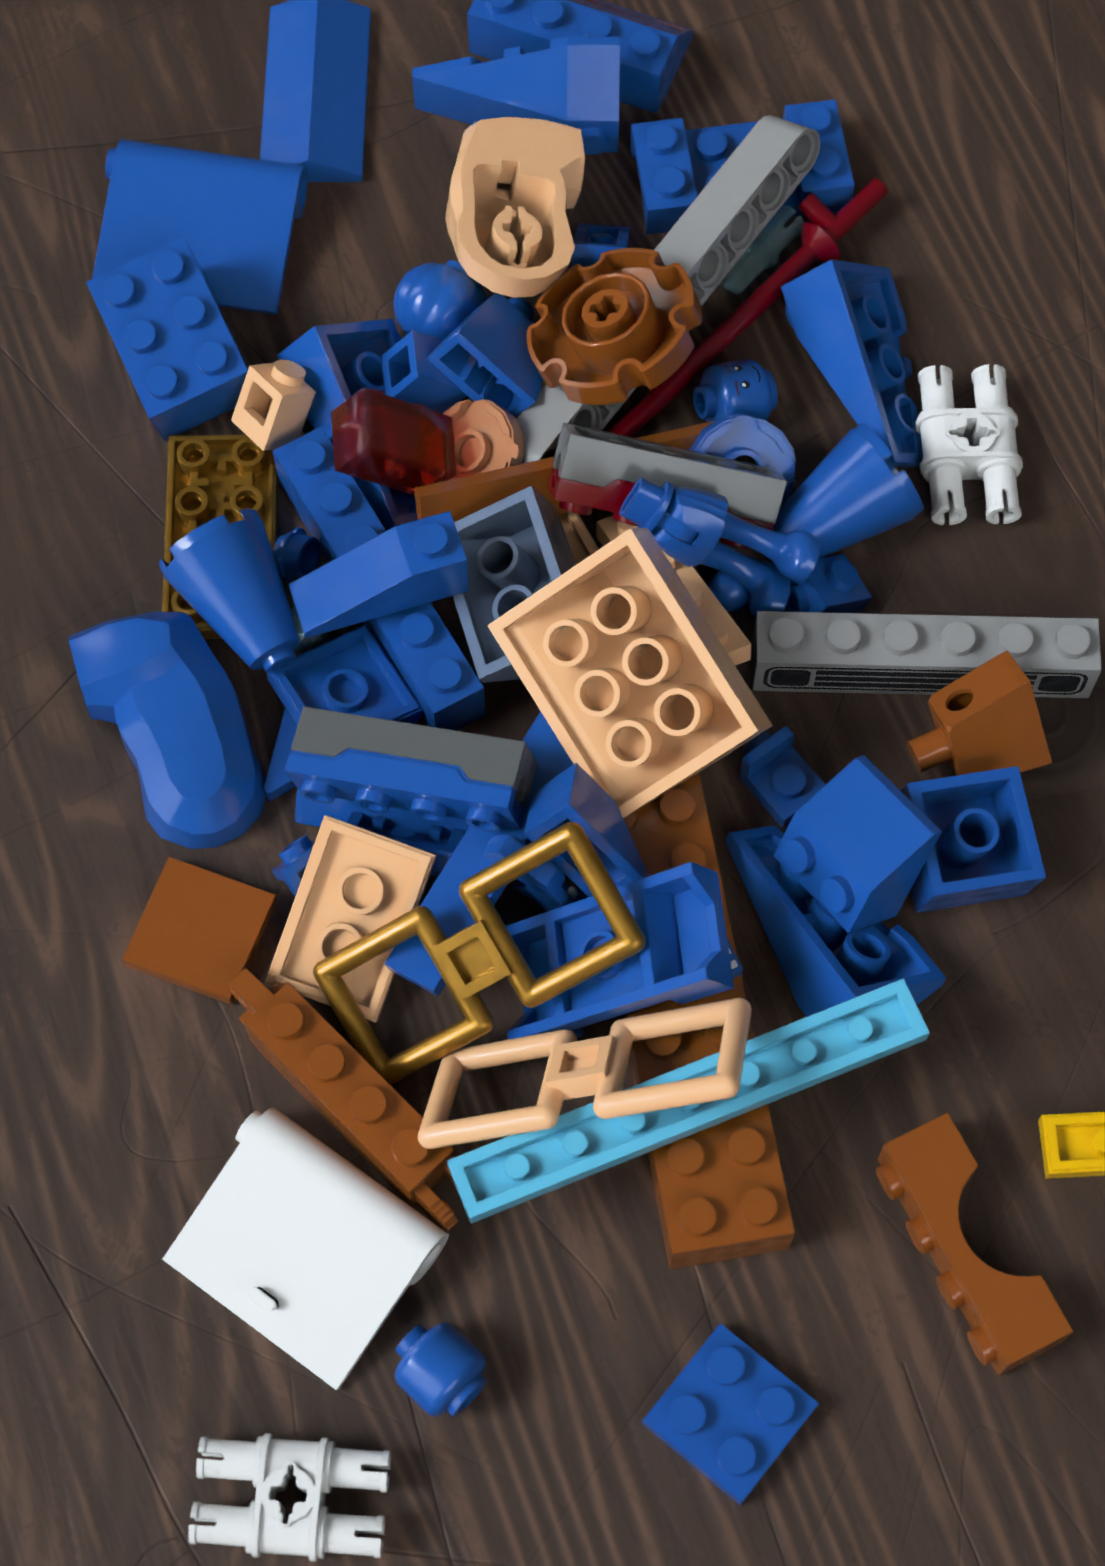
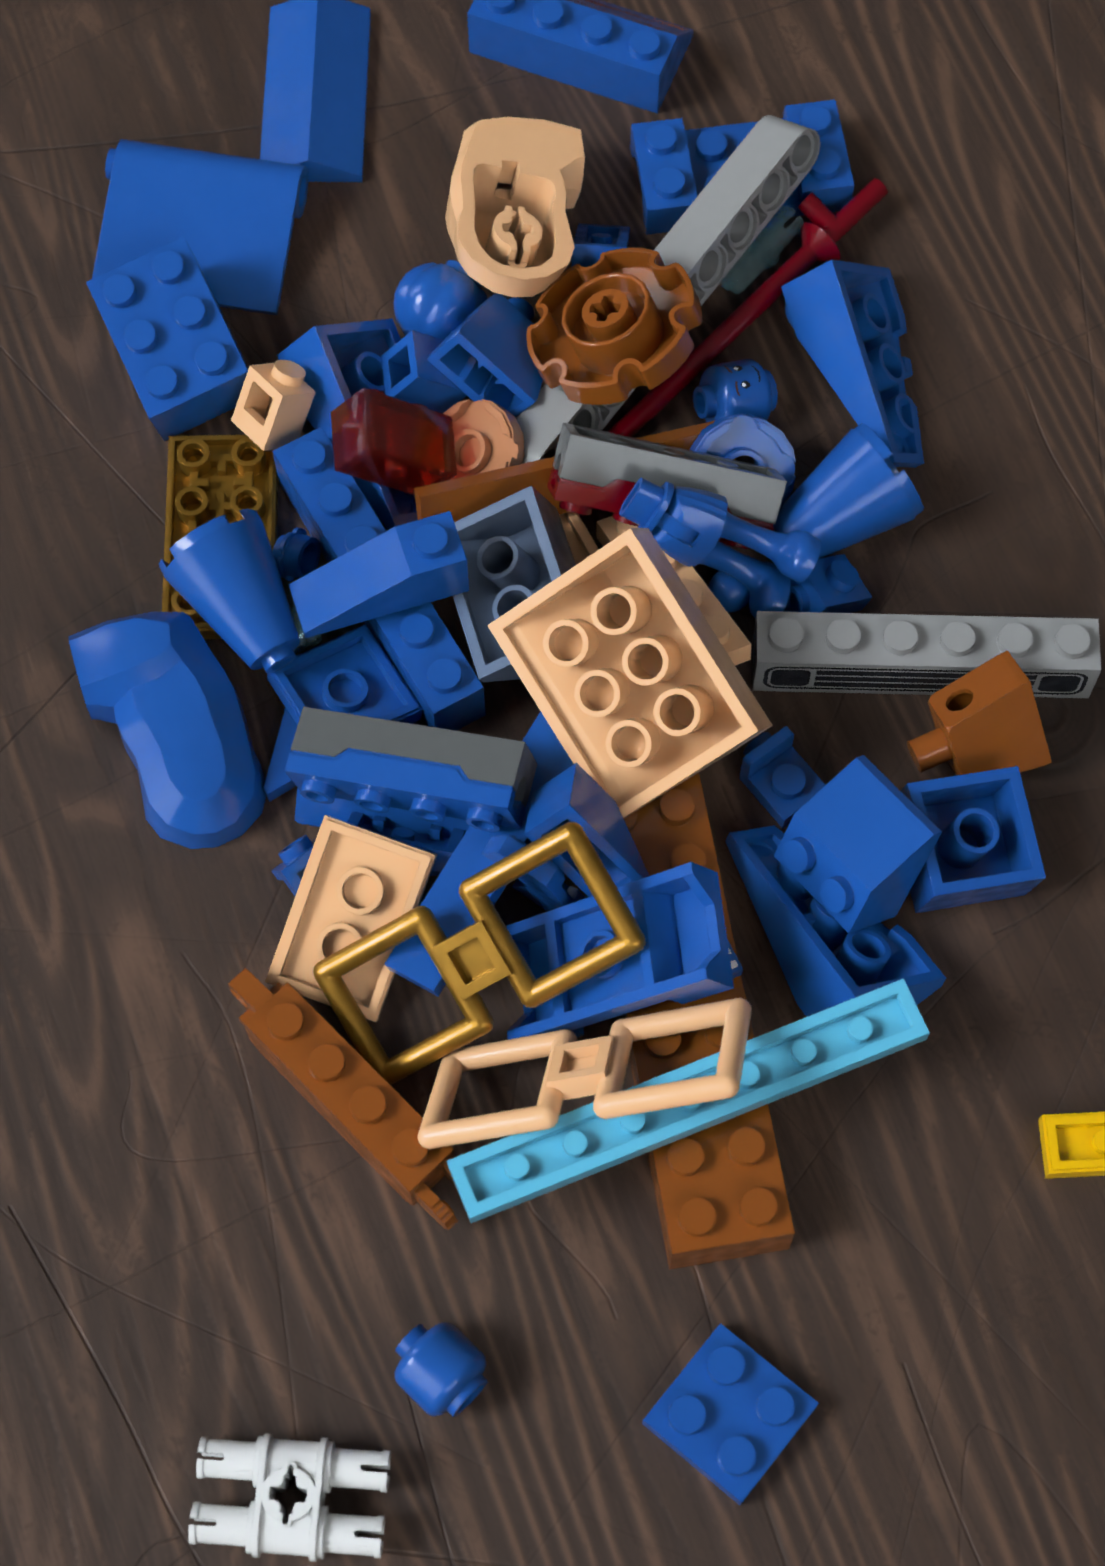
(199, 929): dark orange tile -> none
(309, 1235): white door -> none
(566, 84): blue wedge -> none
(969, 445): white pin -> none
(1007, 1313): dark orange arch -> none

